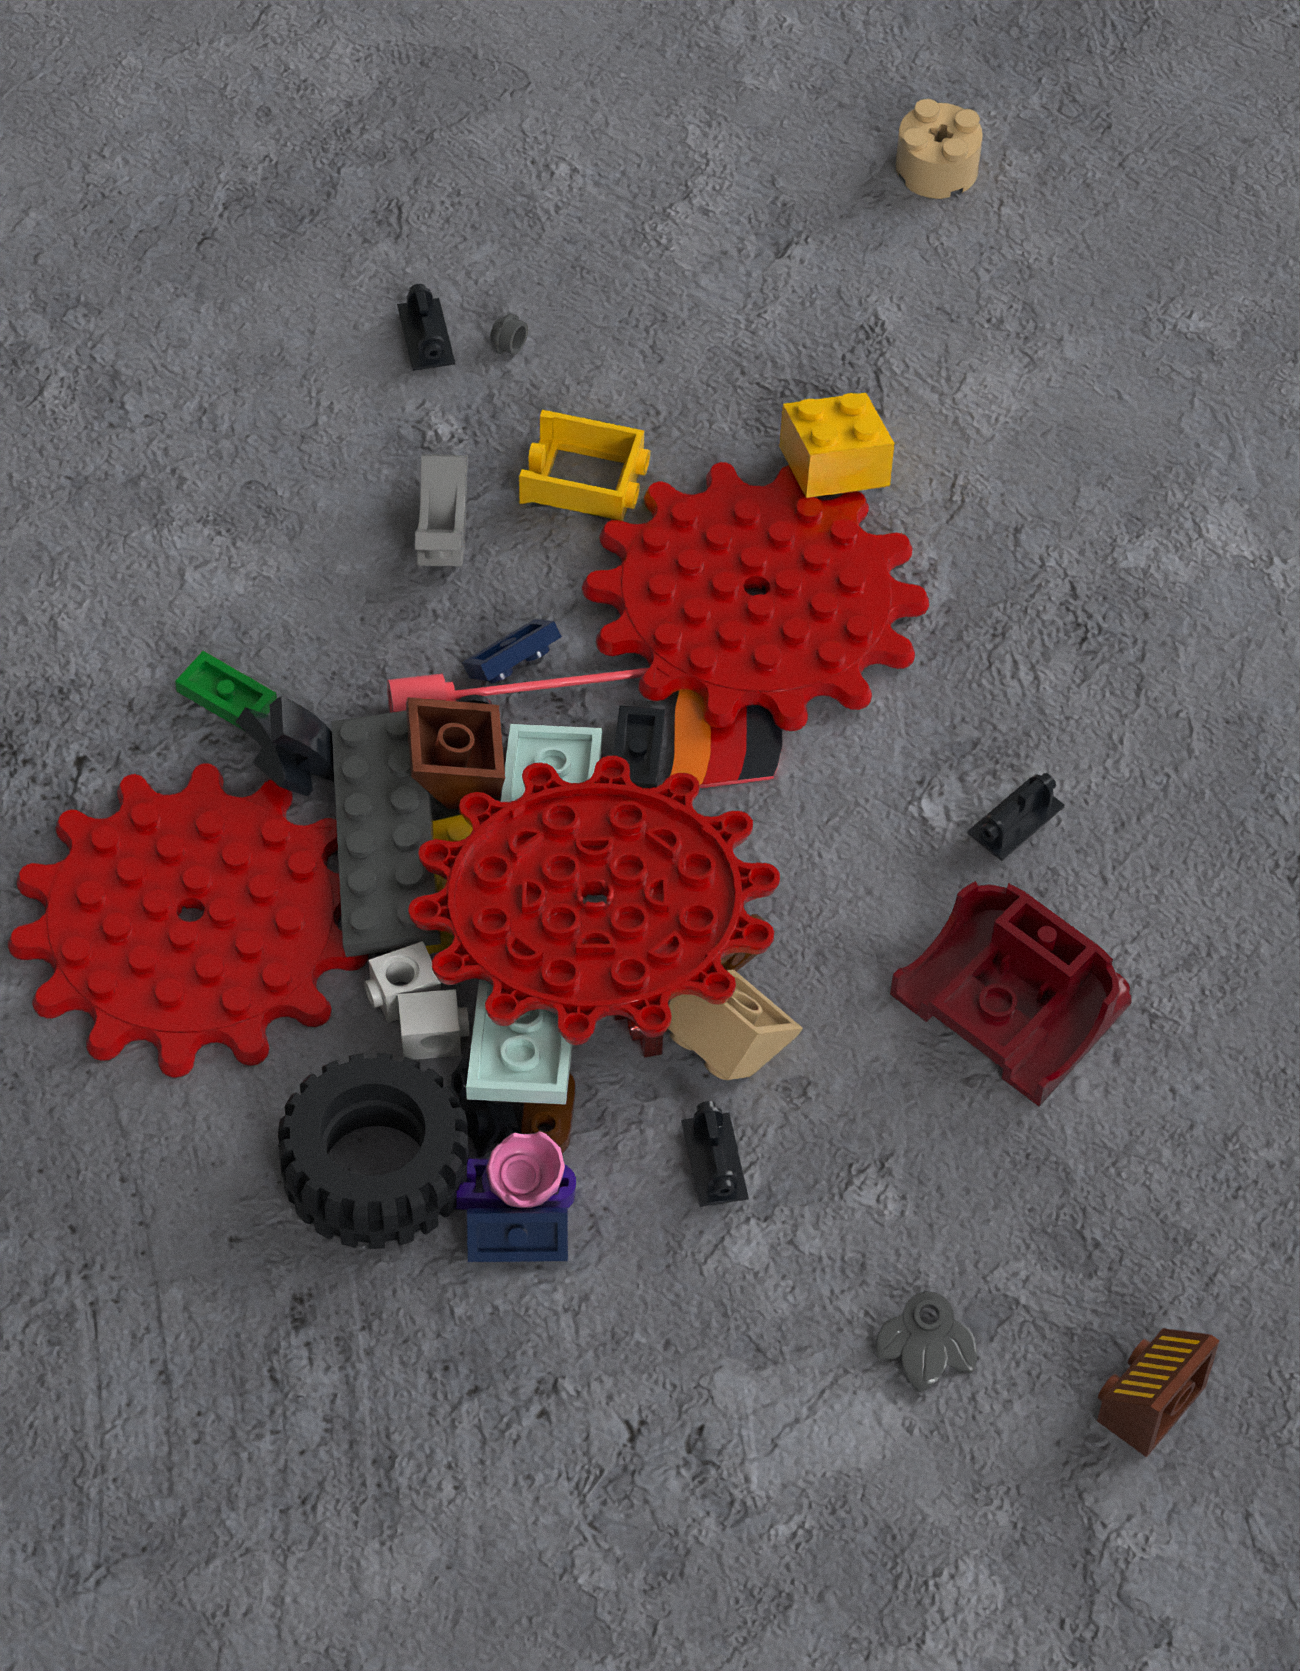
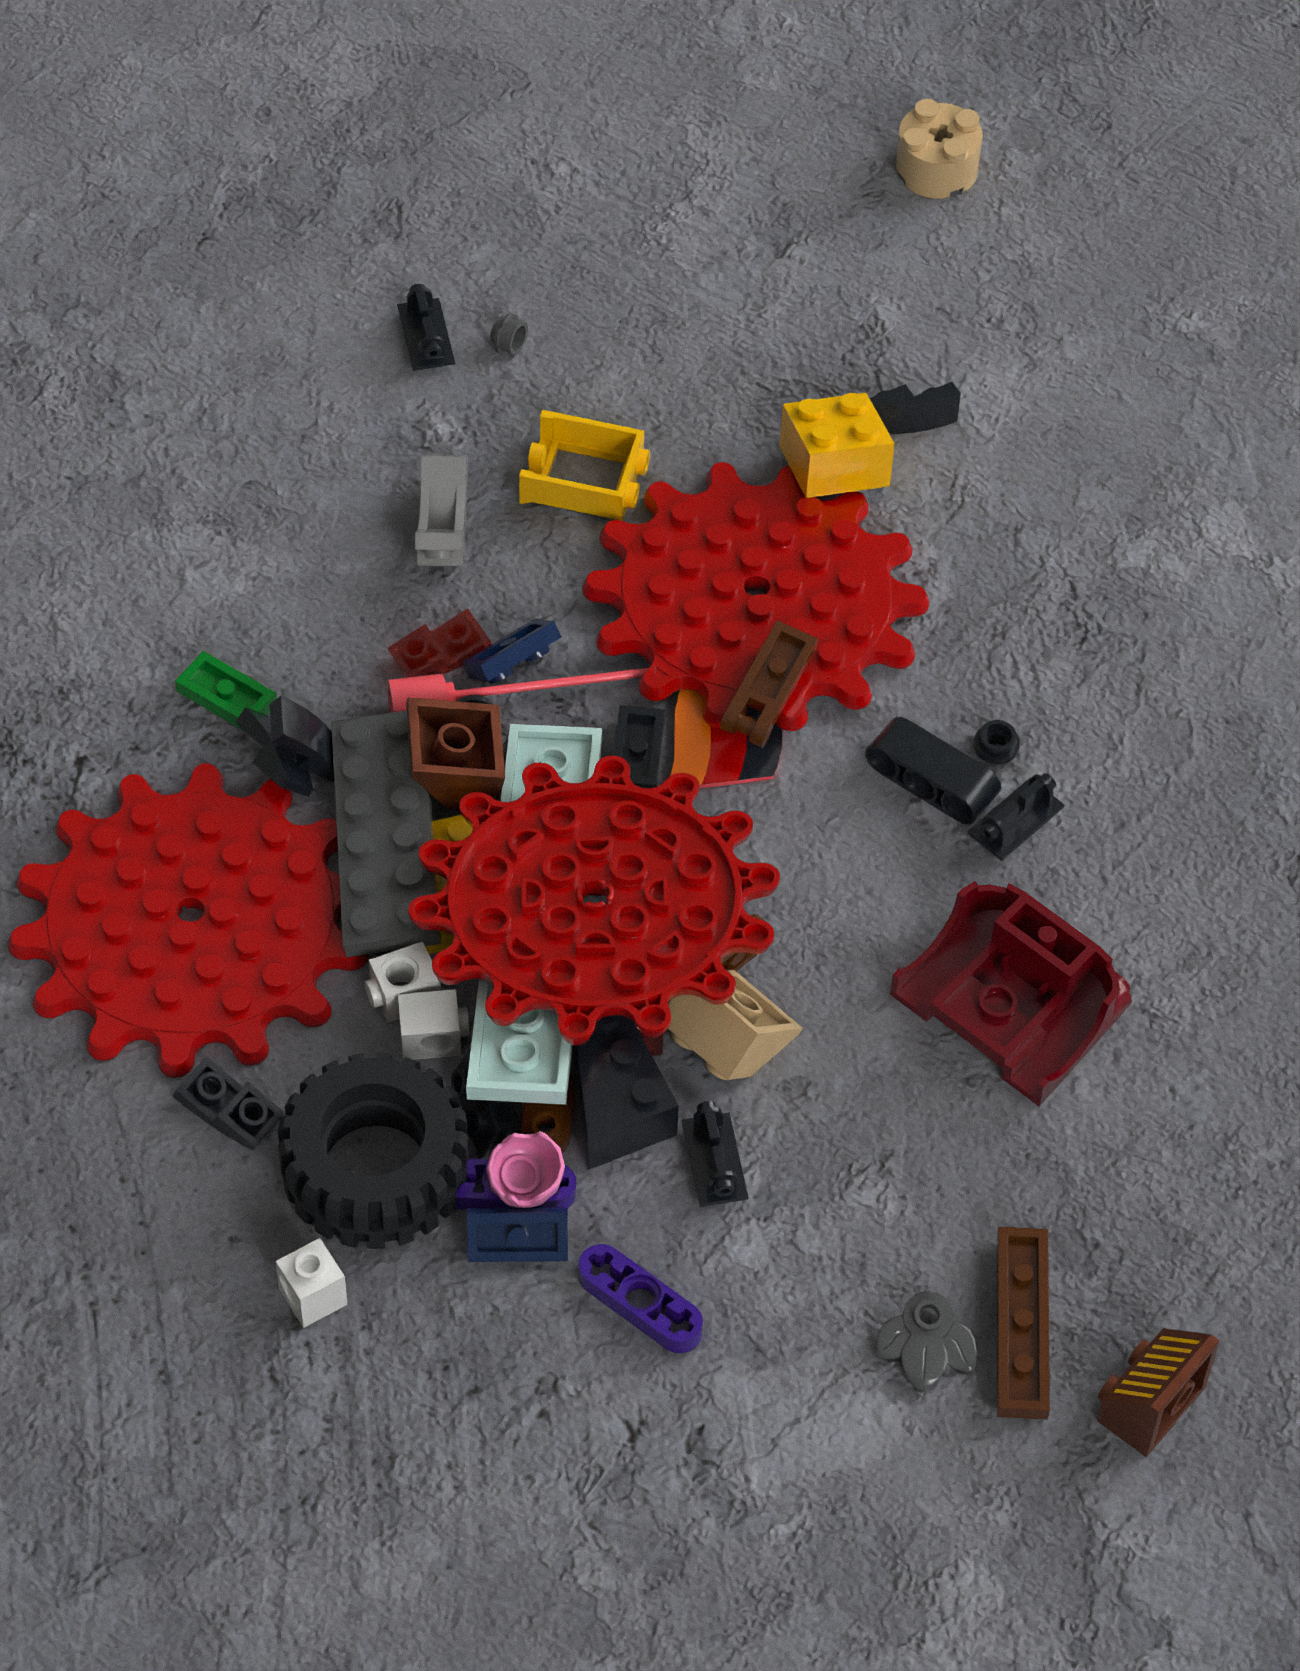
(226, 1105): none -> black slope
(311, 1282): none -> white brick
(442, 649): none -> clear red slope
(621, 1093): none -> black wedge
(677, 1307): none -> dark purple beam
(769, 682): none -> reddish brown plate
(908, 413): none -> black slope
(933, 770): none -> black beam
(1000, 733): none -> black plate
(1023, 1323): none -> reddish brown plate

